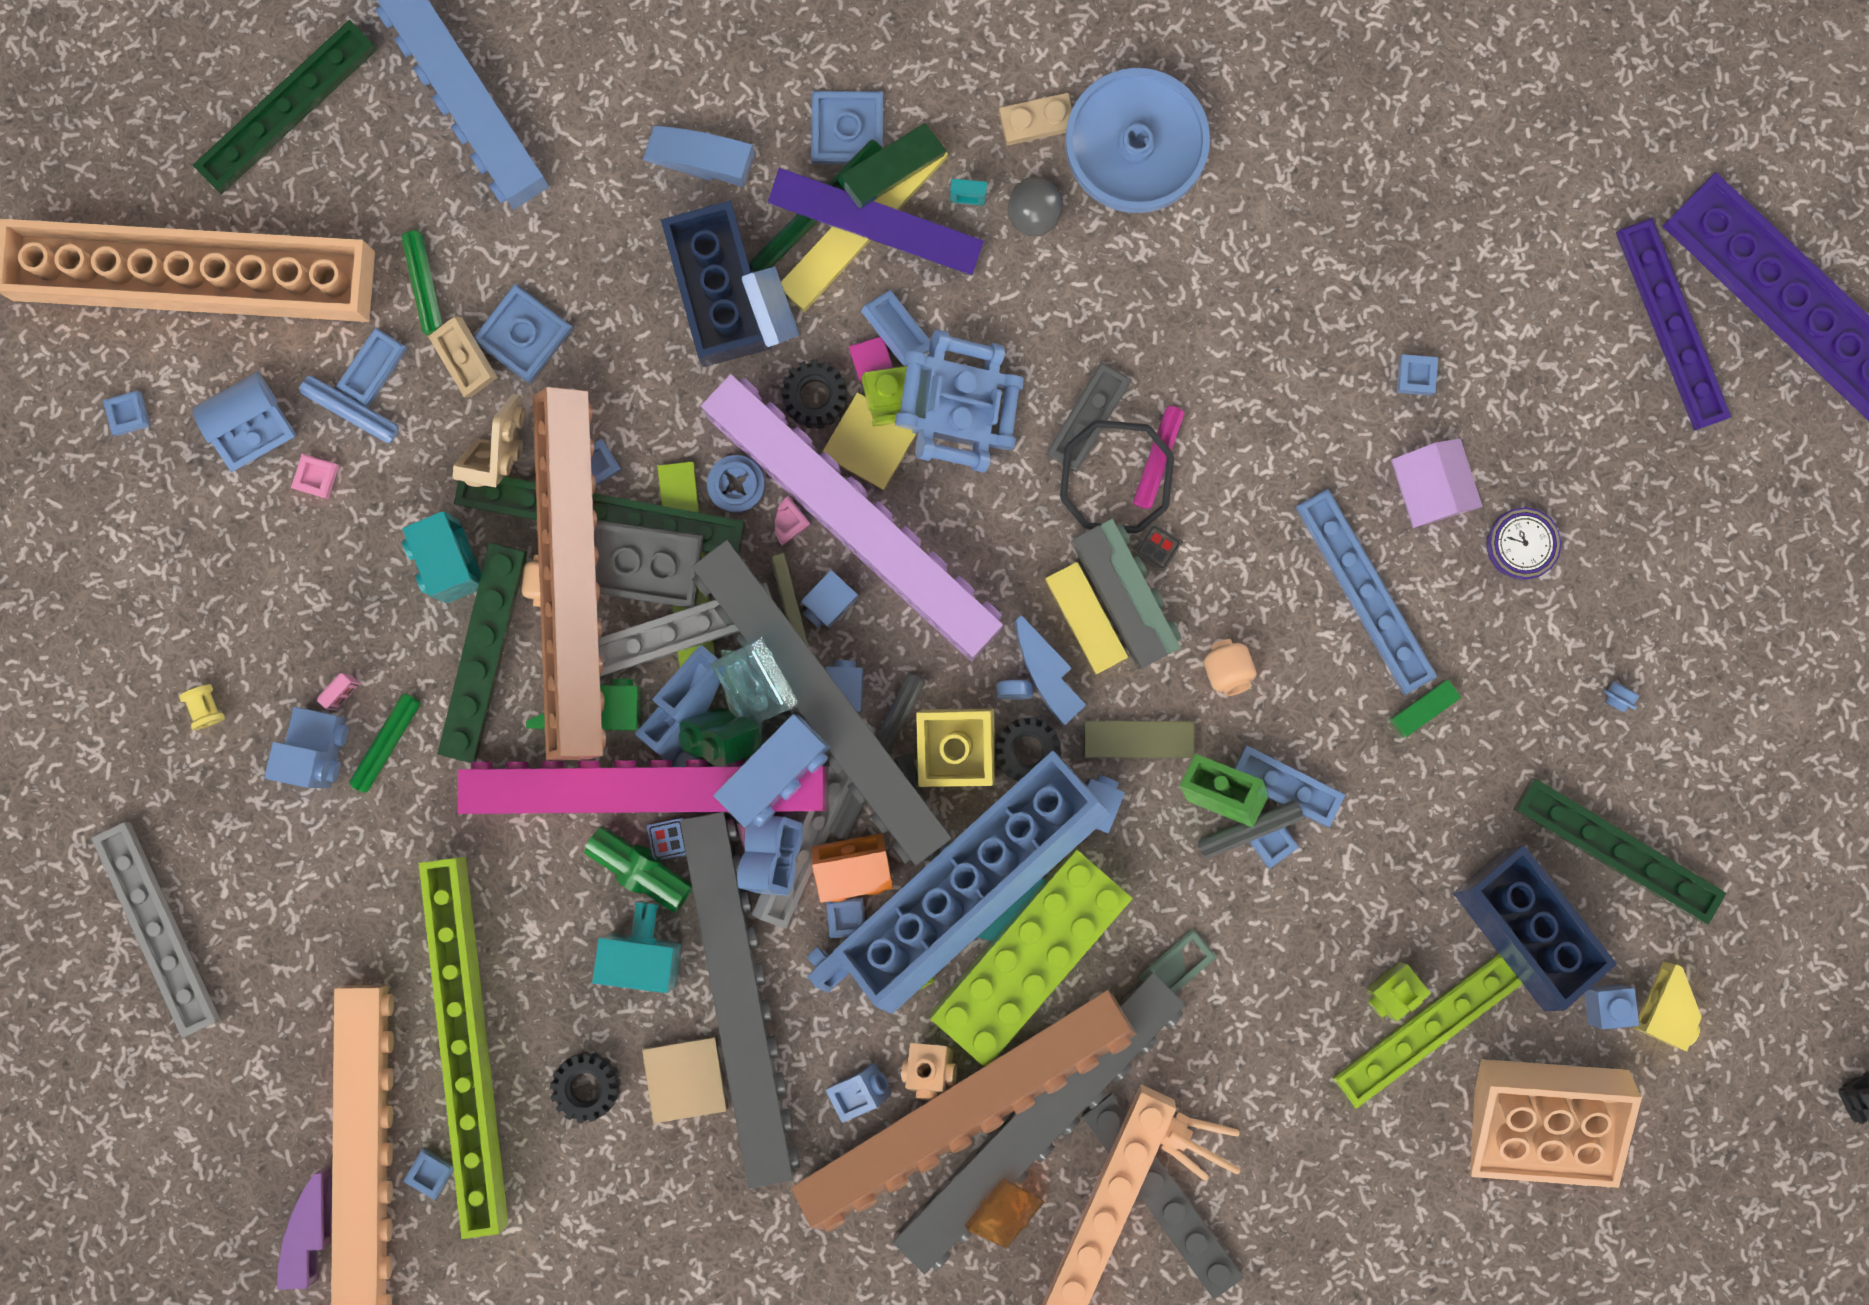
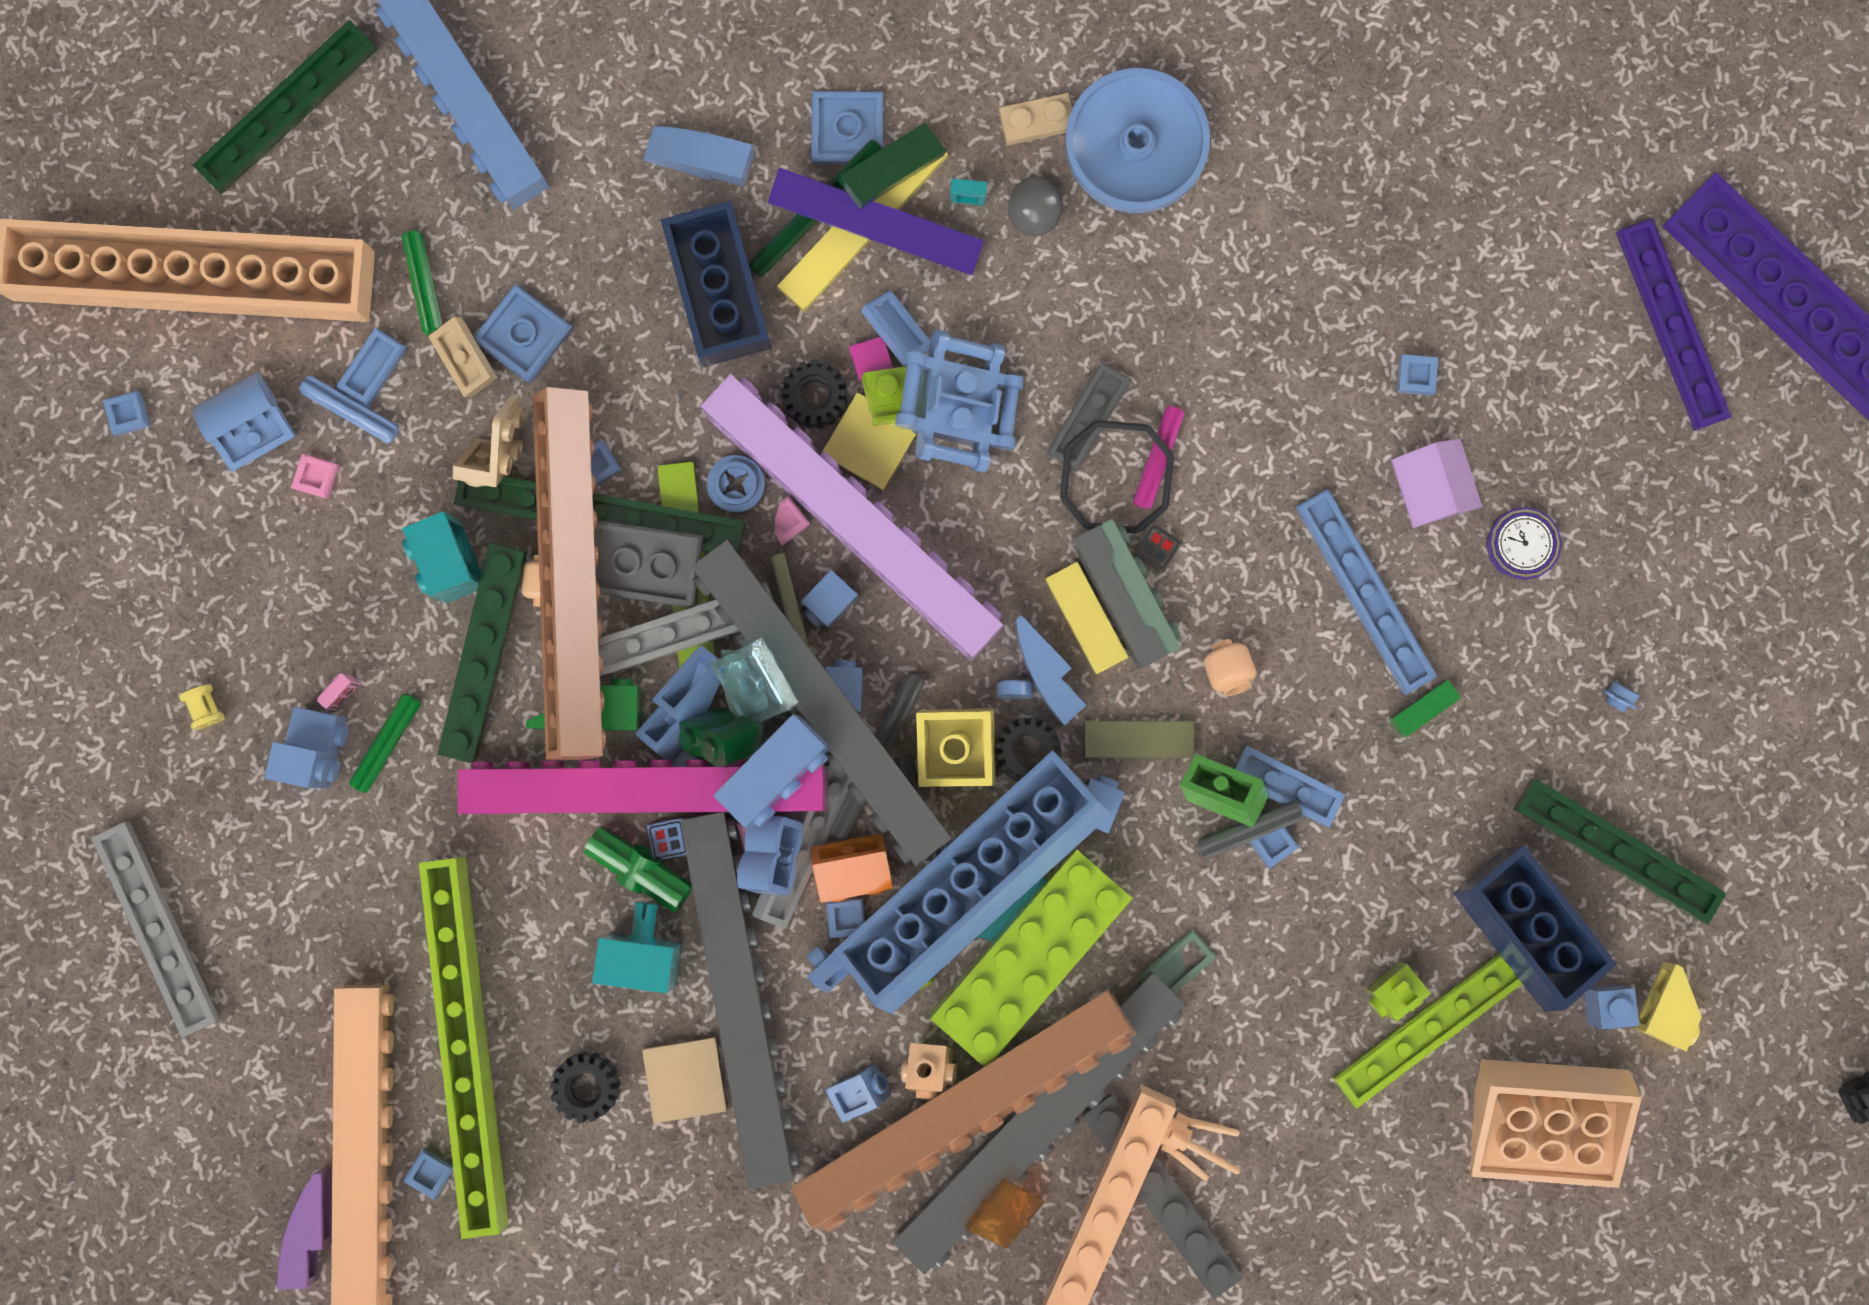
(770, 306): medium blue tile -> none

